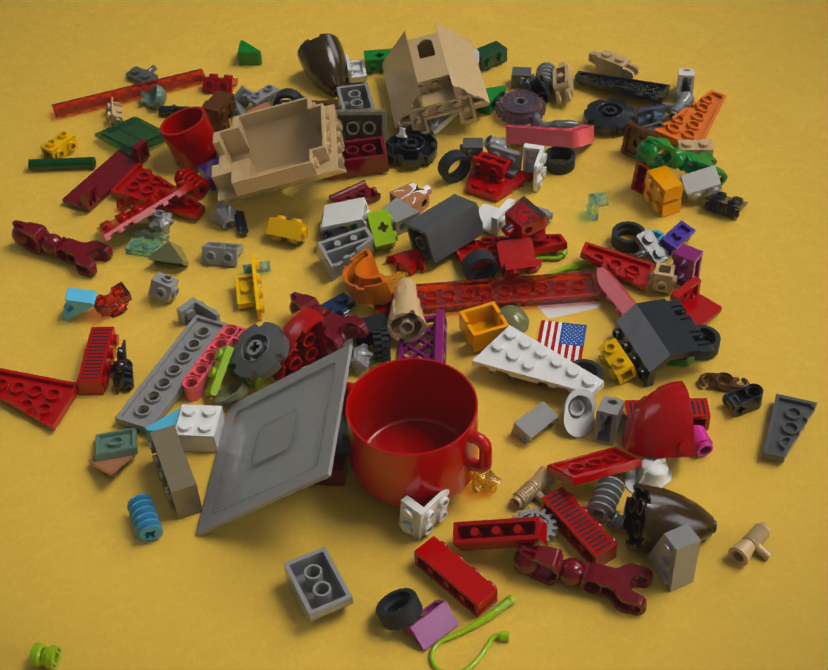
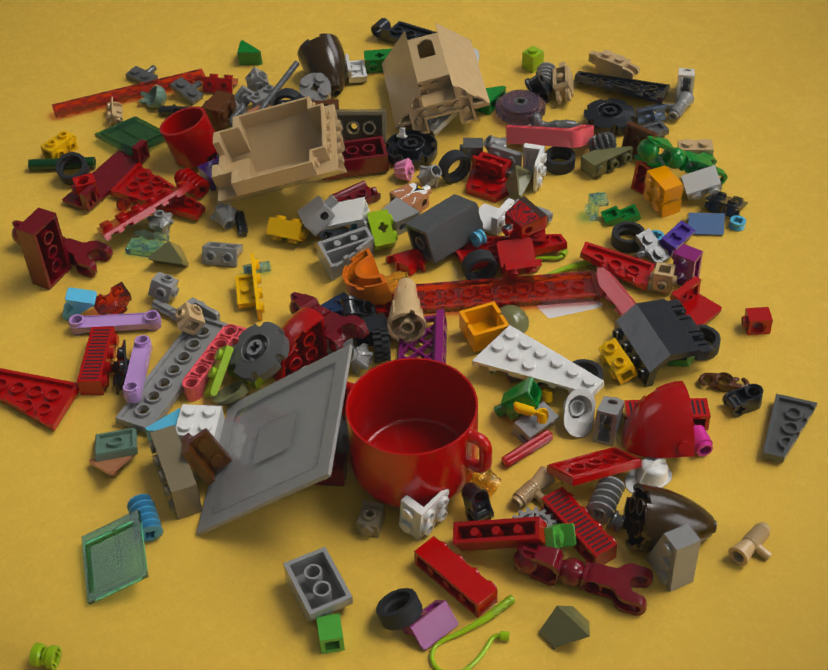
(43, 248): none -> dark red brick
(69, 158): none -> black tyre
(82, 182): none -> red brick
(114, 557): none -> clear green piece
(121, 322): none -> lavender piece
(137, 369): none -> lavender piece
(164, 308): none -> light grey axle
(187, 91): none -> dark grey plate
(189, 318): none -> tan brick
(204, 454): none -> reddish brown bracket
(256, 79): none -> light grey brick
(271, 95): none -> dark grey piece
(315, 82): none -> light grey brick
(317, 213): none -> light grey torso
(330, 633): none -> bright green brick
(355, 97): light grey brick -> none
(358, 307): none -> black piece
(371, 519): none -> dark tan brick
(383, 30): none -> black hinge
(404, 169): none -> bright pink piece
(429, 175): none -> light grey rock
(476, 502): none -> black piece
(478, 238): none -> medium azure bush
(491, 55): dark green brick -> none
(517, 76): dark grey brick -> none
(518, 181): none -> olive slope
(524, 400): none -> green torso
(527, 448): none -> red axle
(532, 58): none -> lime brick
(560, 535): none -> bright green bracket
(563, 338): sticker -> none
(564, 626): none -> olive slope
(602, 141): none -> dark grey gear
(605, 160): none -> olive slope
(614, 216): none -> green slope
(695, 121): orange wing -> none
(707, 223): none -> medium blue panel
(737, 223): none -> medium azure bush
(757, 320): none -> red brick

